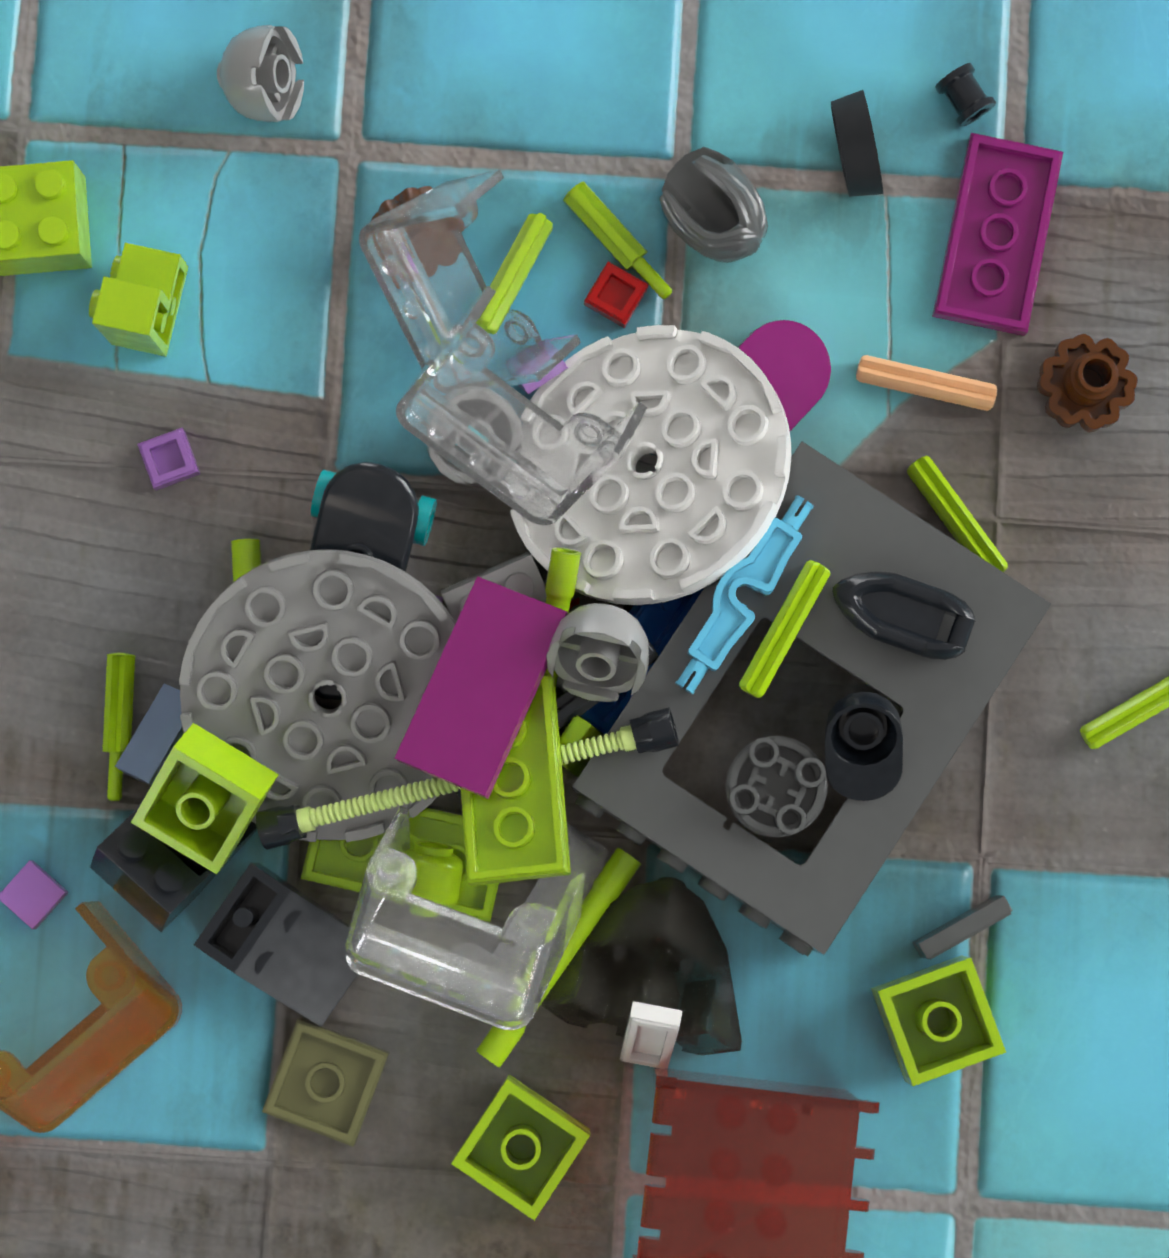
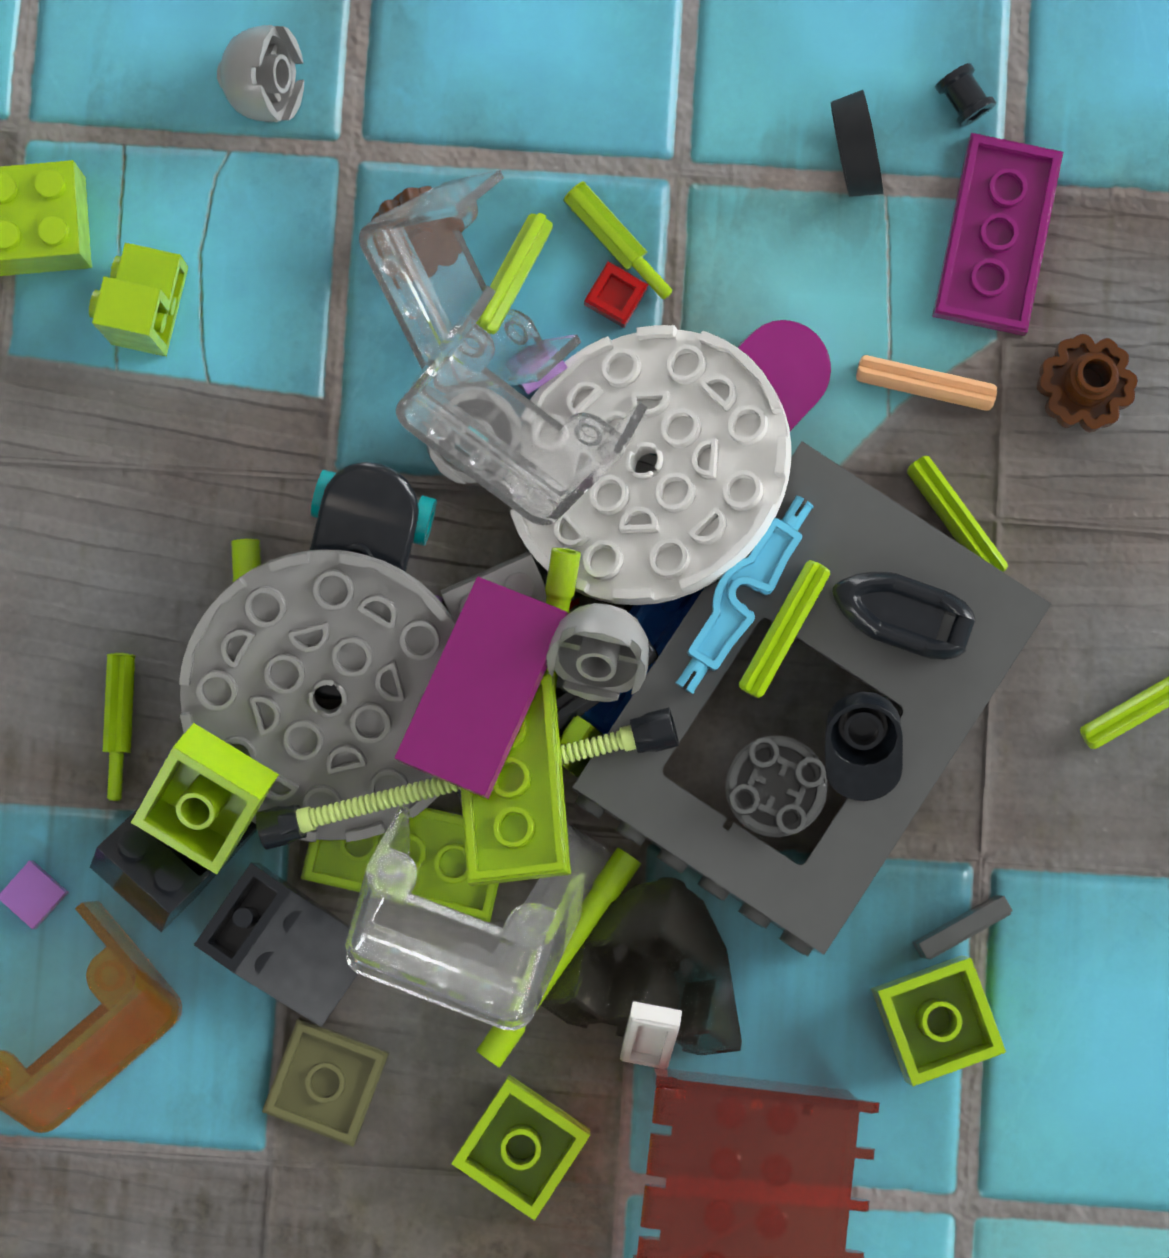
(154, 737): sand blue tile -> none
(169, 459): medium lavender tile -> none
(437, 872): lime head -> none
(714, 206): dark grey hair -> none

